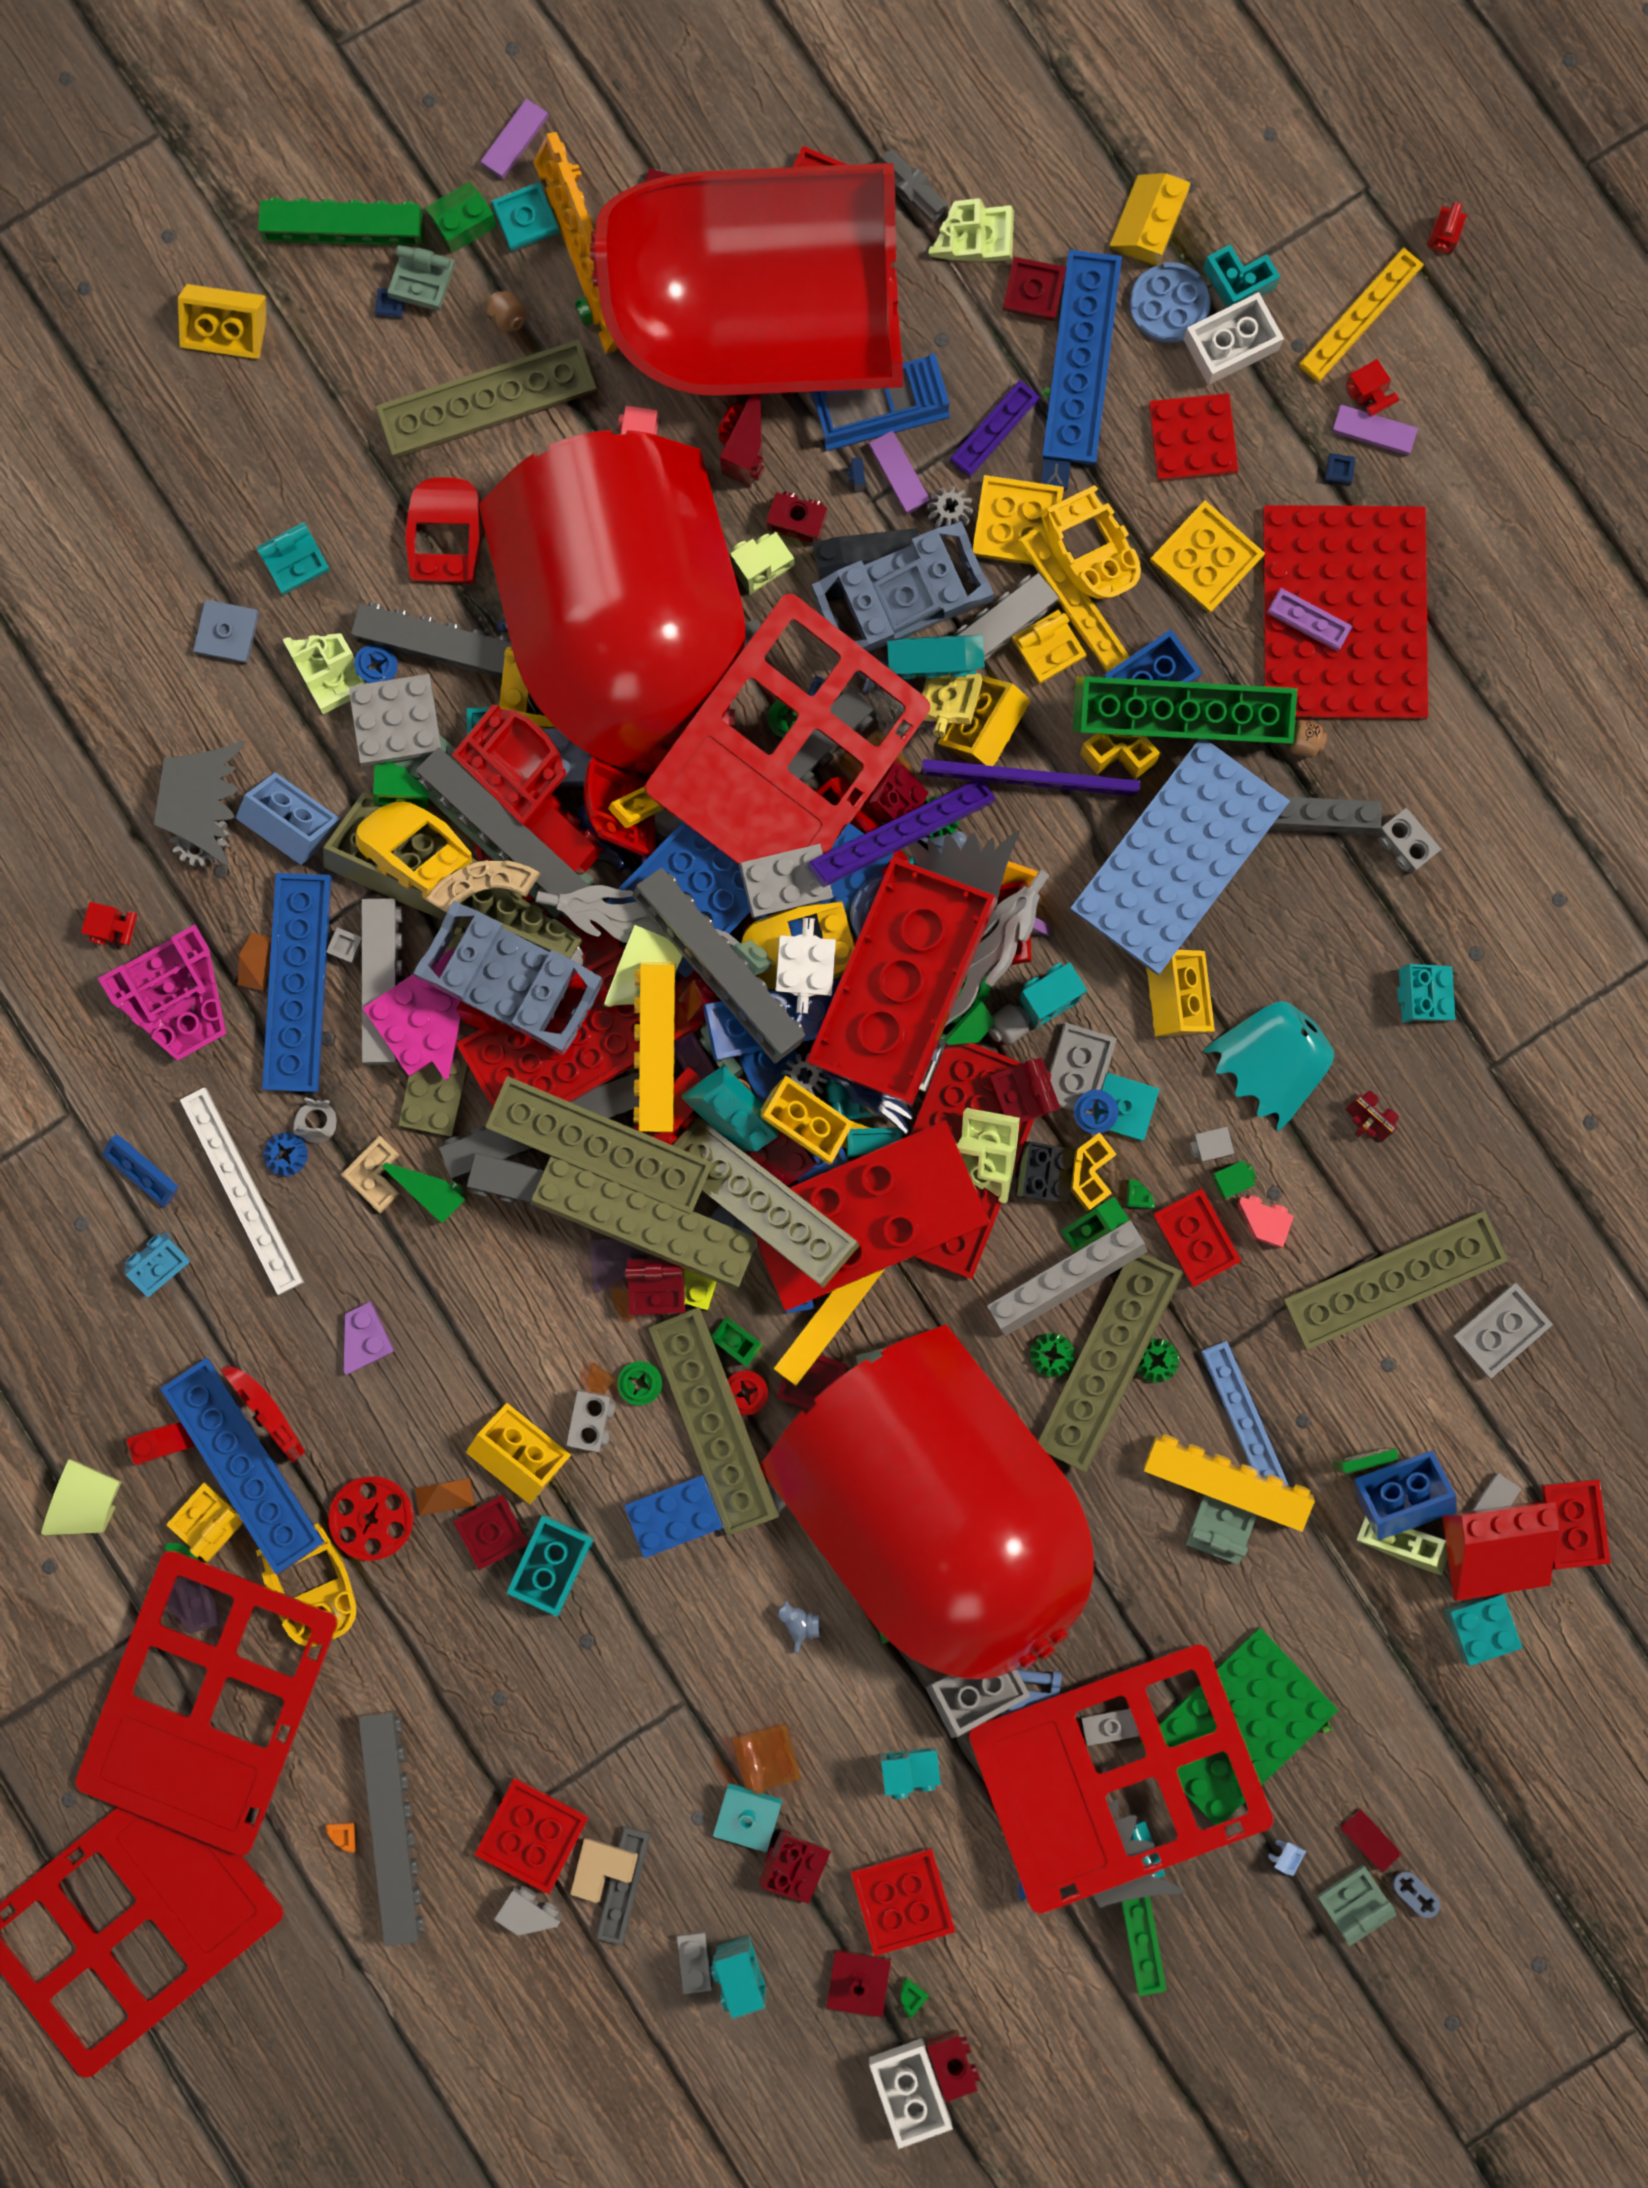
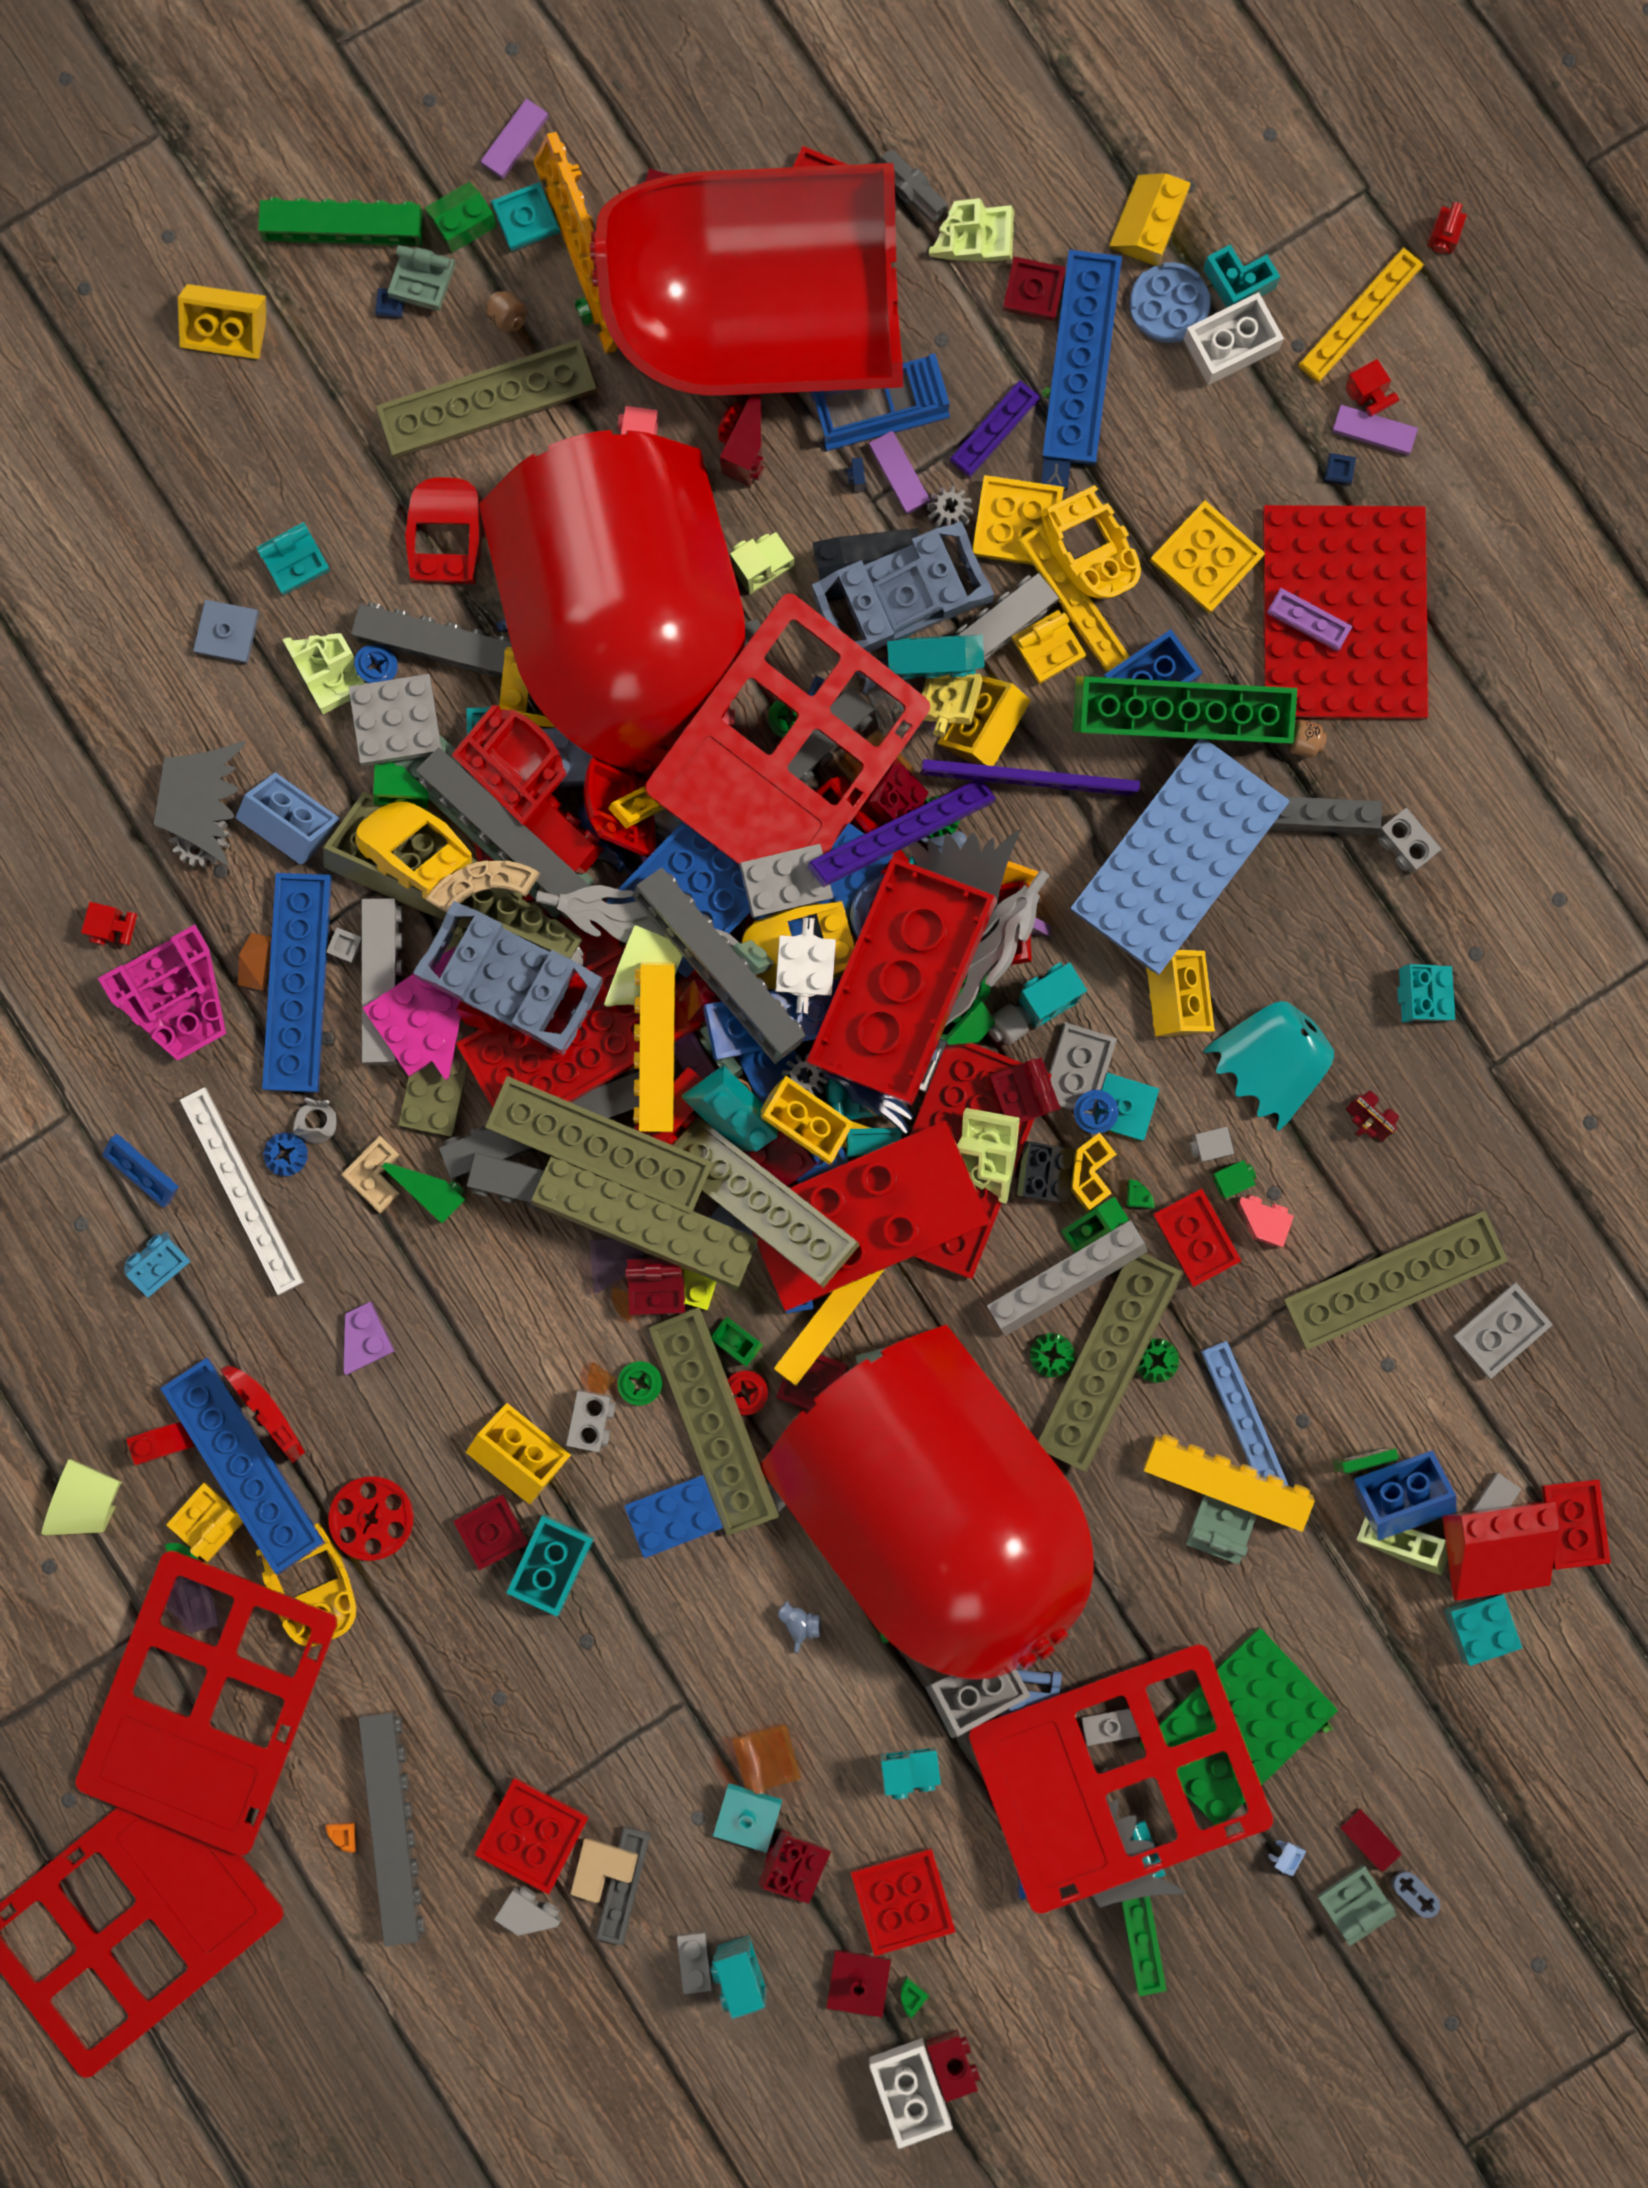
(444, 1496): dark orange slope -> none
(807, 529): dark red brick -> none
(1133, 752): yellow brick -> none
(1193, 437): red plate -> none

